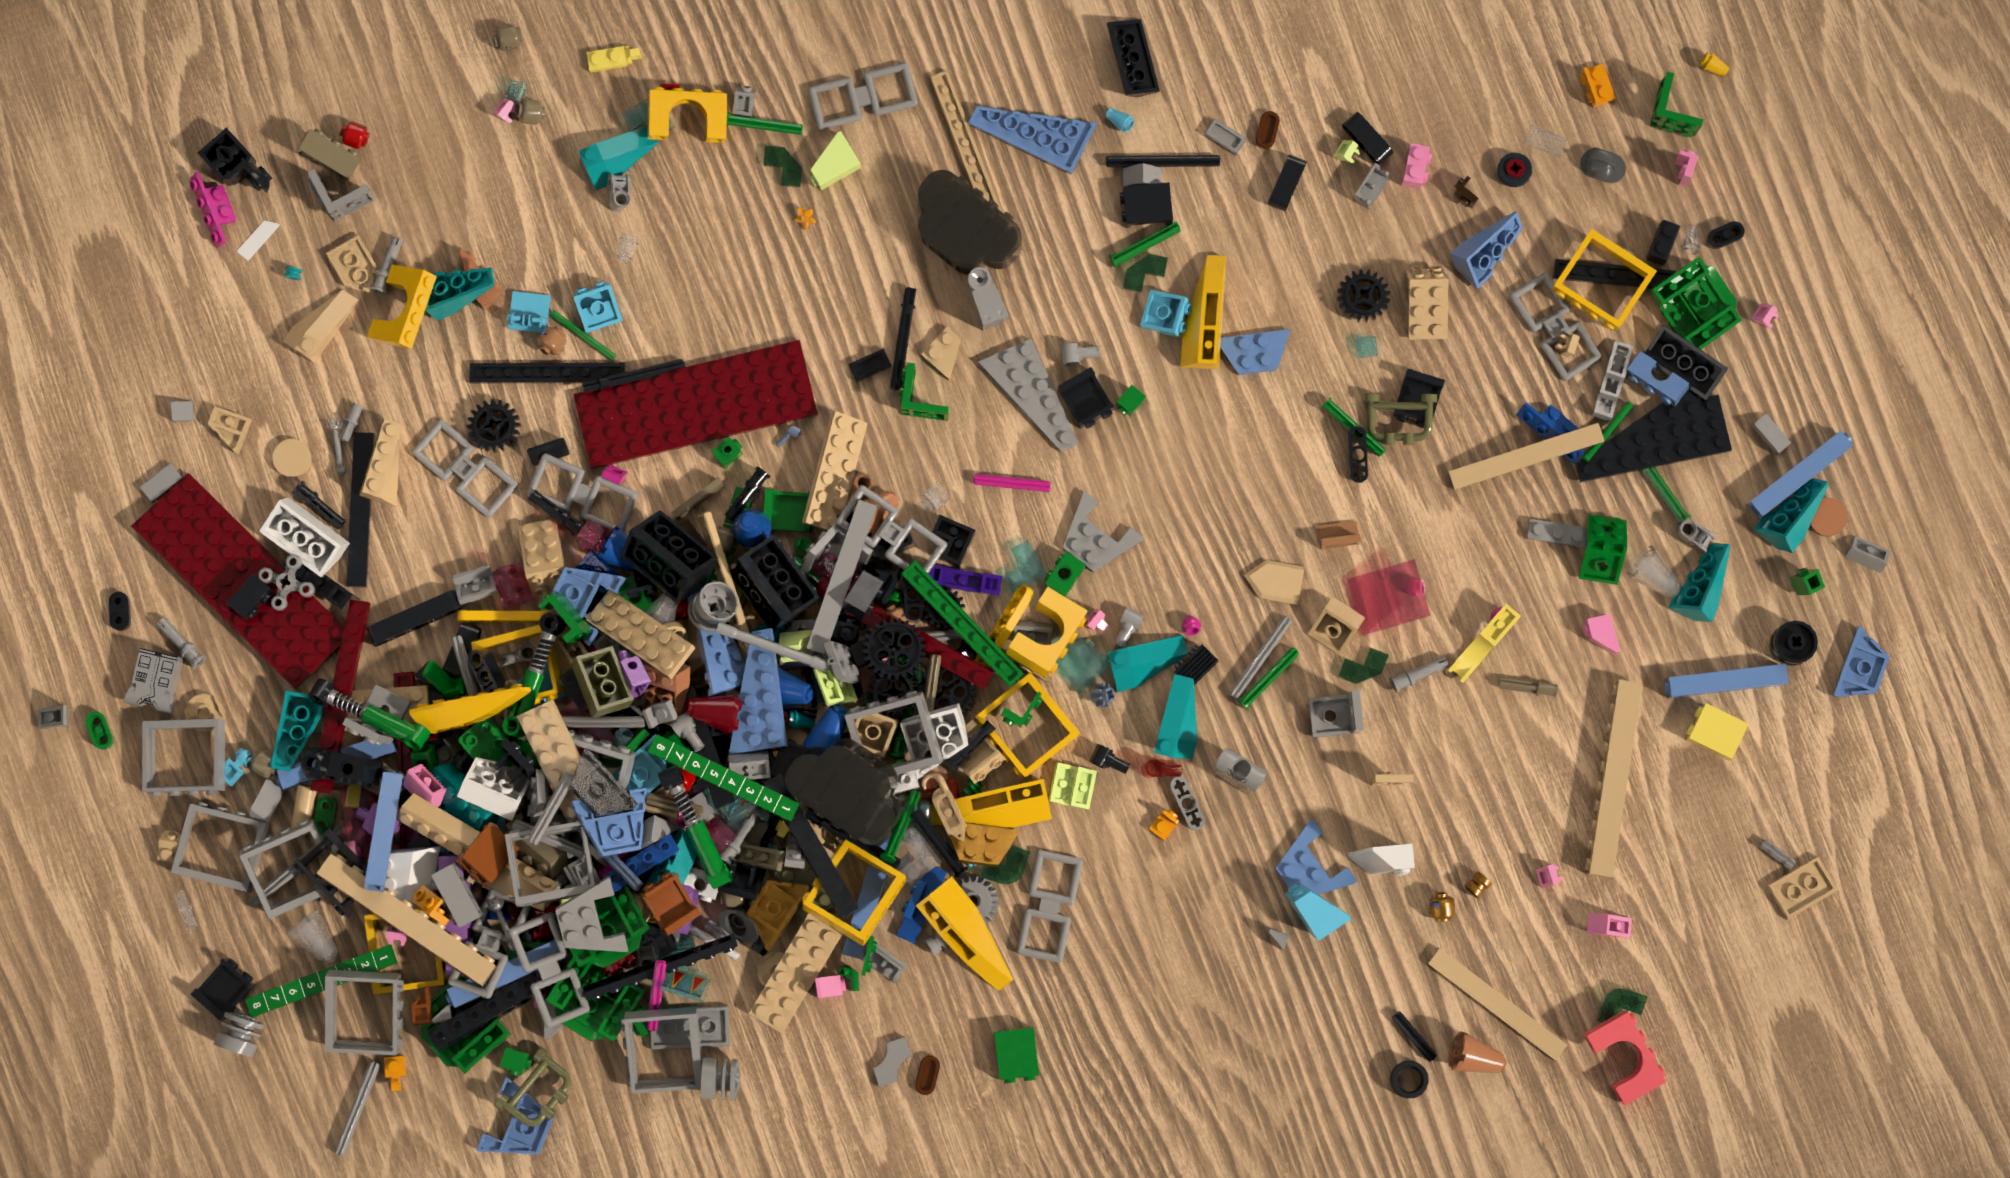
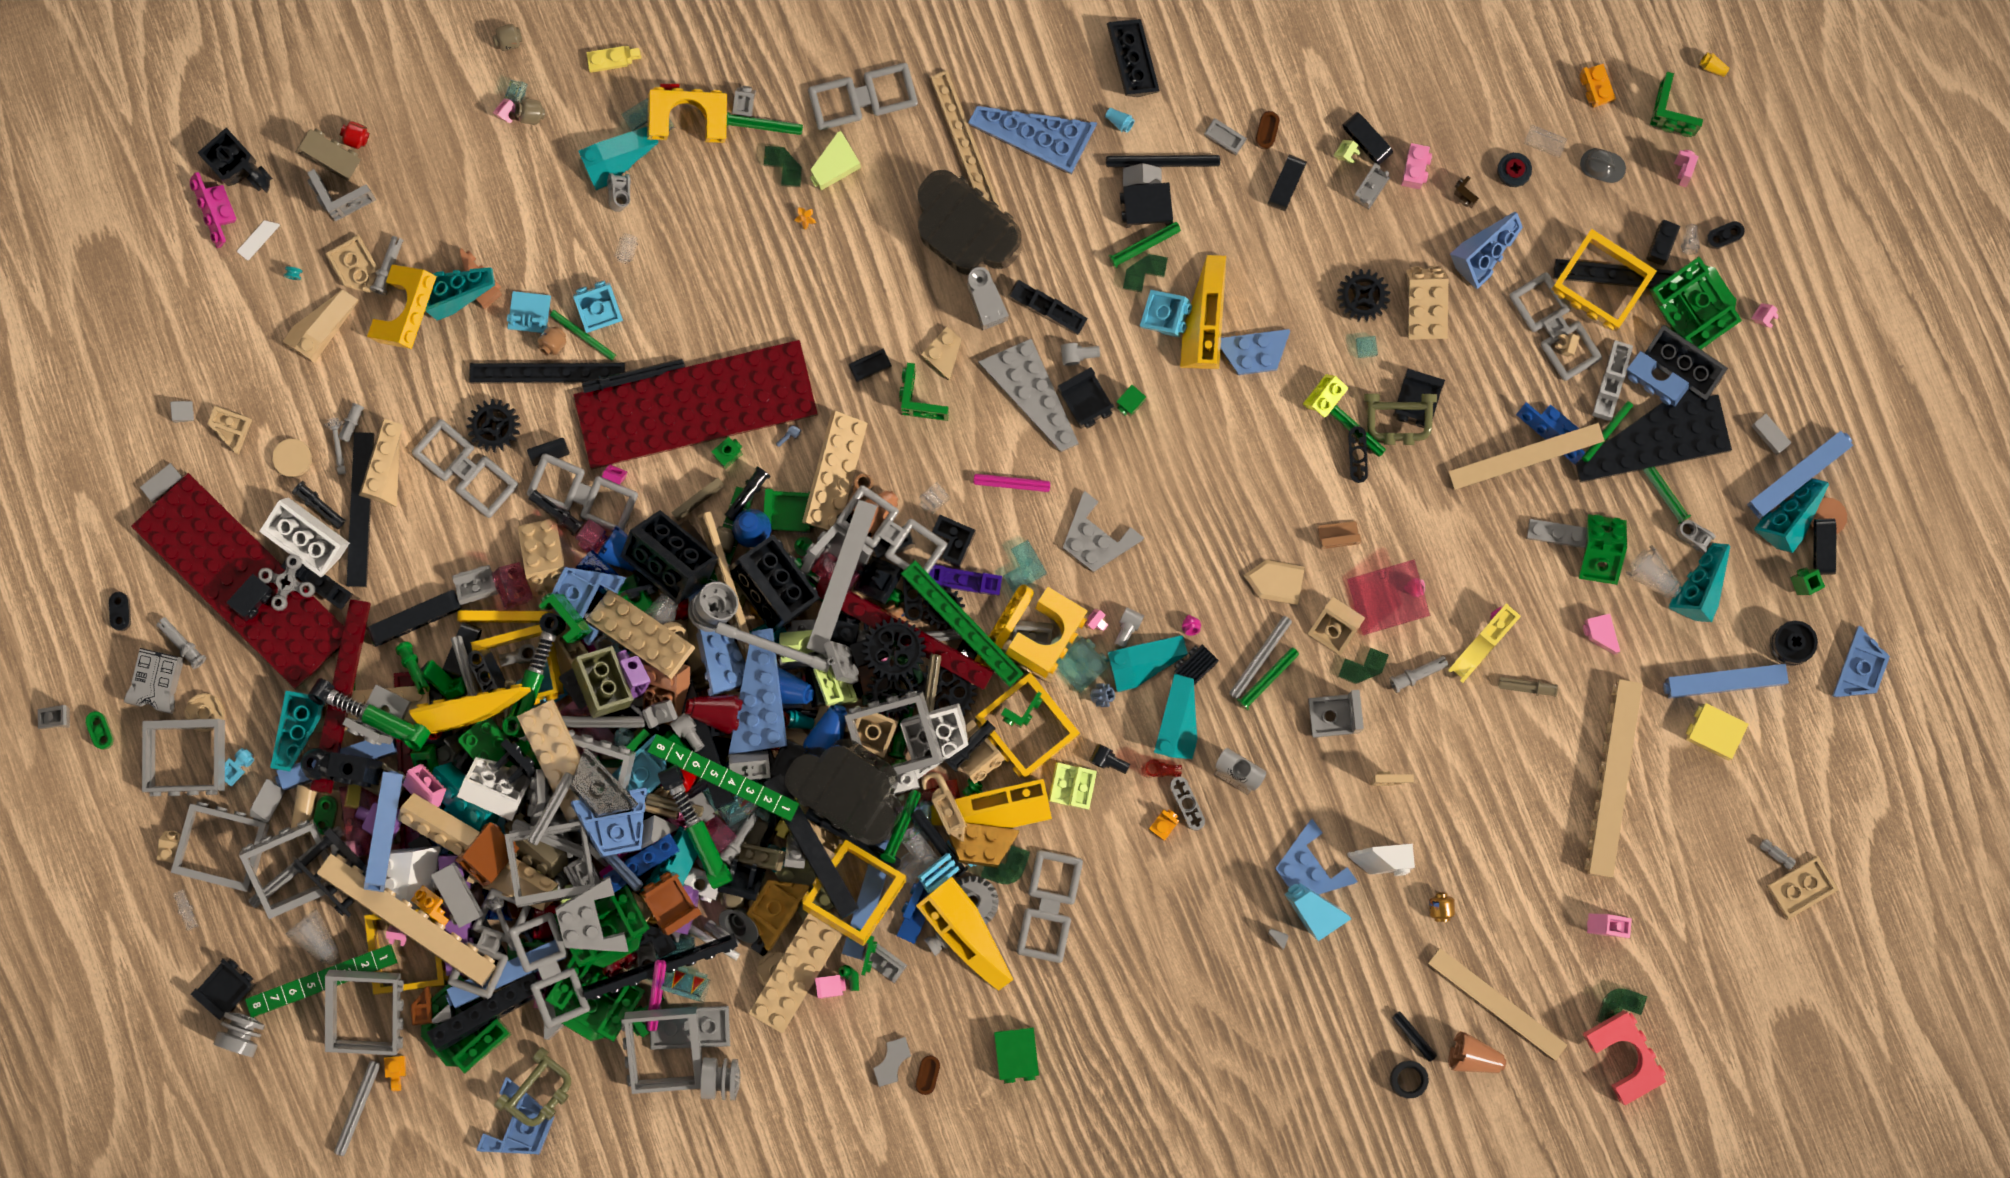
(261, 763): dark tan head -> none
(410, 661): none -> green pin
(516, 1061): green brick -> none
(863, 595): brick -> none
(903, 338): black axle -> none
(950, 863): none -> medium azure tile
(1047, 307): none -> black slope
(1072, 565): green brick -> none
(1326, 395): none -> neon yellow bracket
(1478, 885): pearl gold wheel -> none
(1548, 876): bright pink tile -> none
(1824, 546): none -> black beam
(1868, 554): light grey slope -> none

